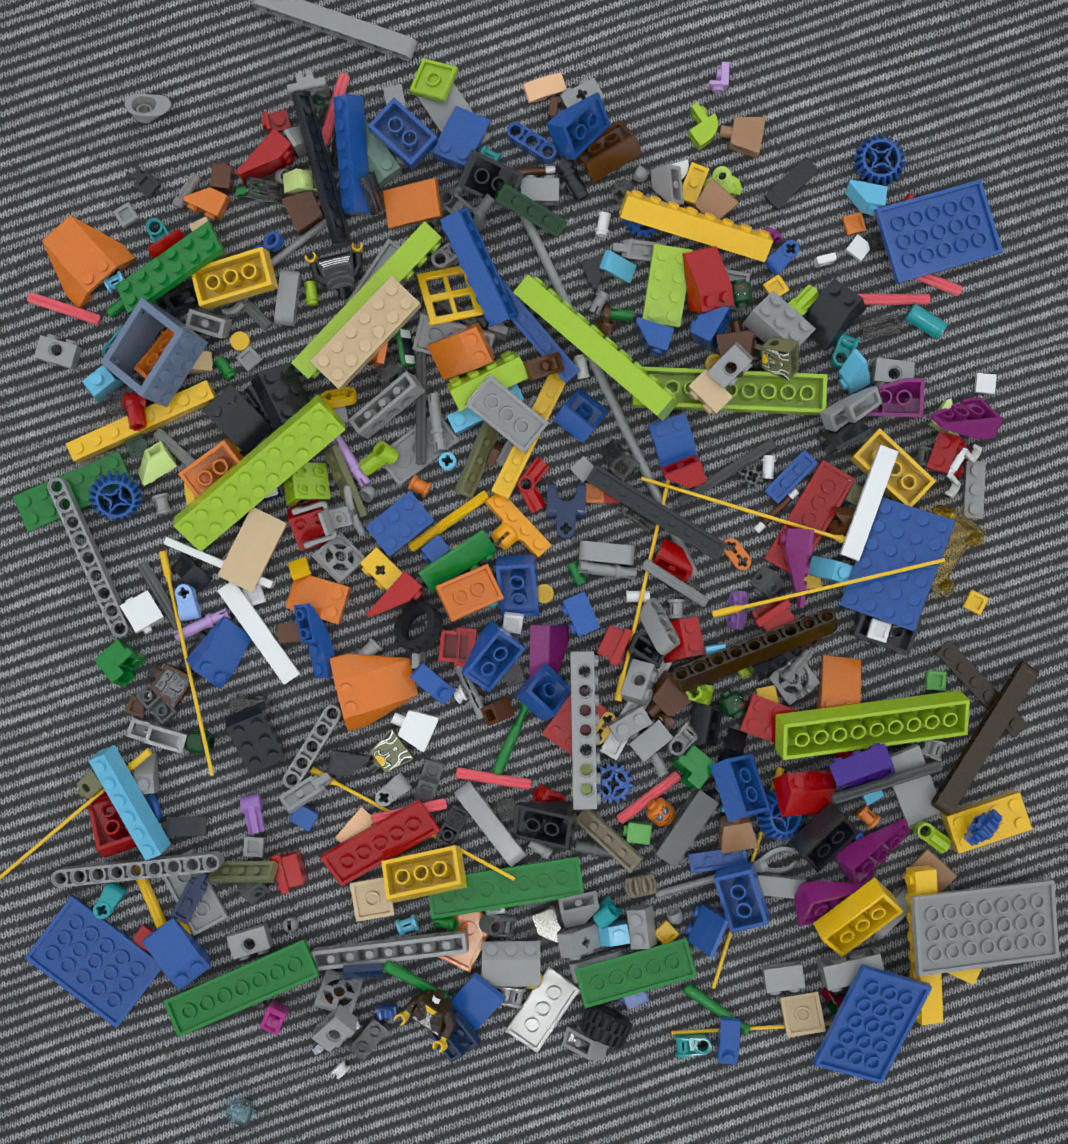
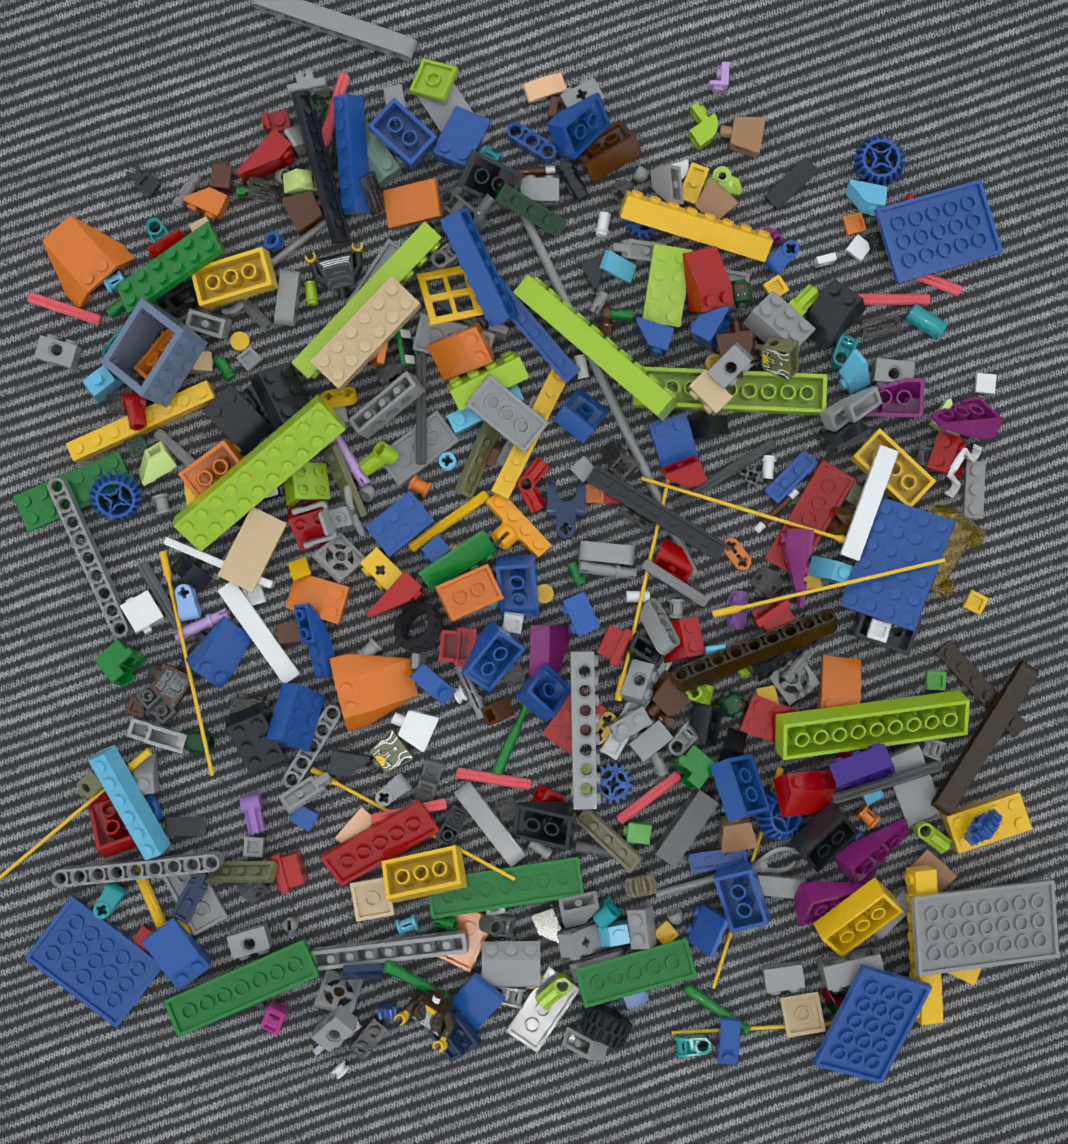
(126, 215): light grey tile -> none
(147, 107): light grey piece -> none
(240, 1111): clear light blue head -> none
(295, 716): none -> blue brick
(436, 422): light grey pin -> none
(543, 366): reddish brown slope -> none
(553, 992): none -> lime piece
(660, 812): orange head -> none
(709, 426): none -> black slope

